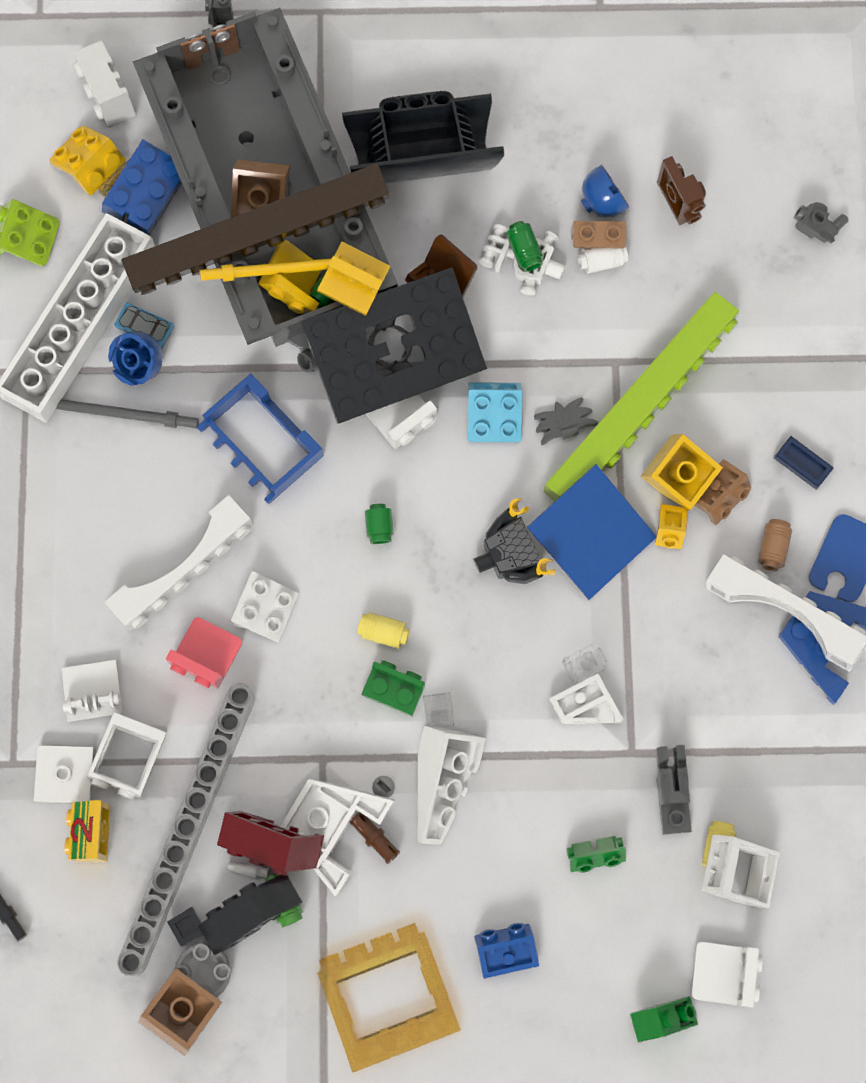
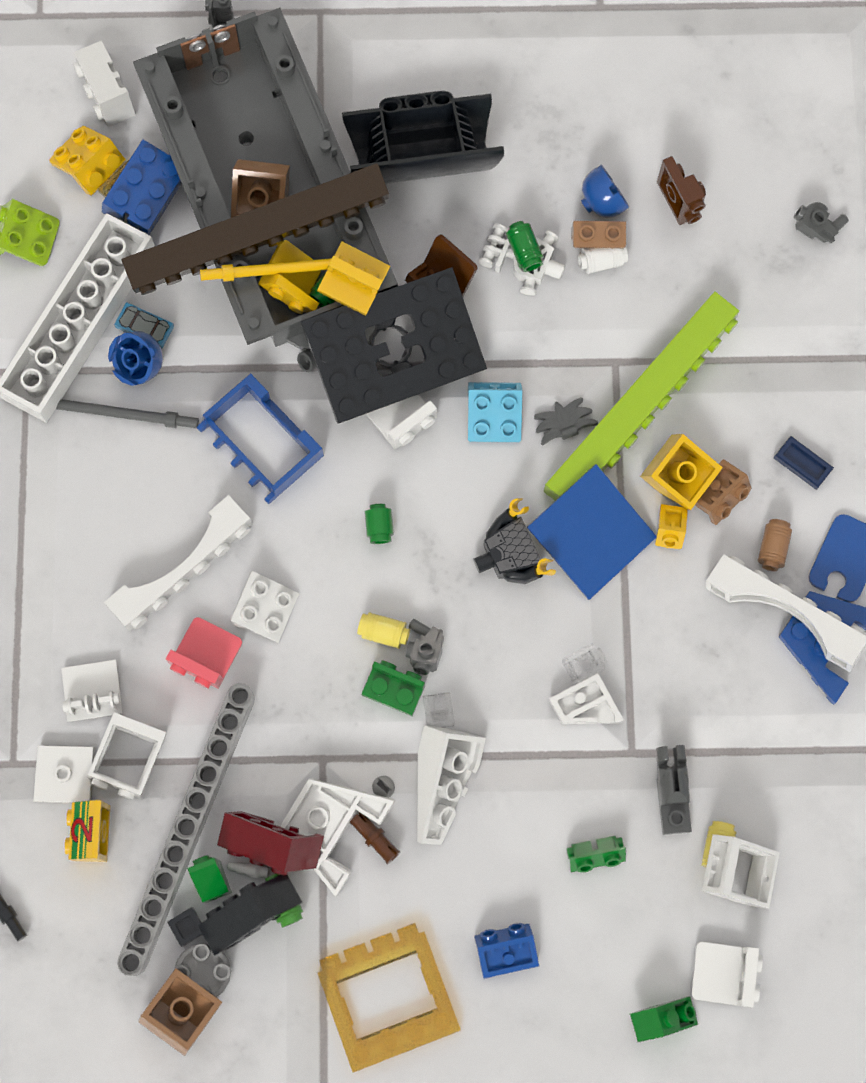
(209, 878): none -> green slope
(427, 650): none -> dark grey piece

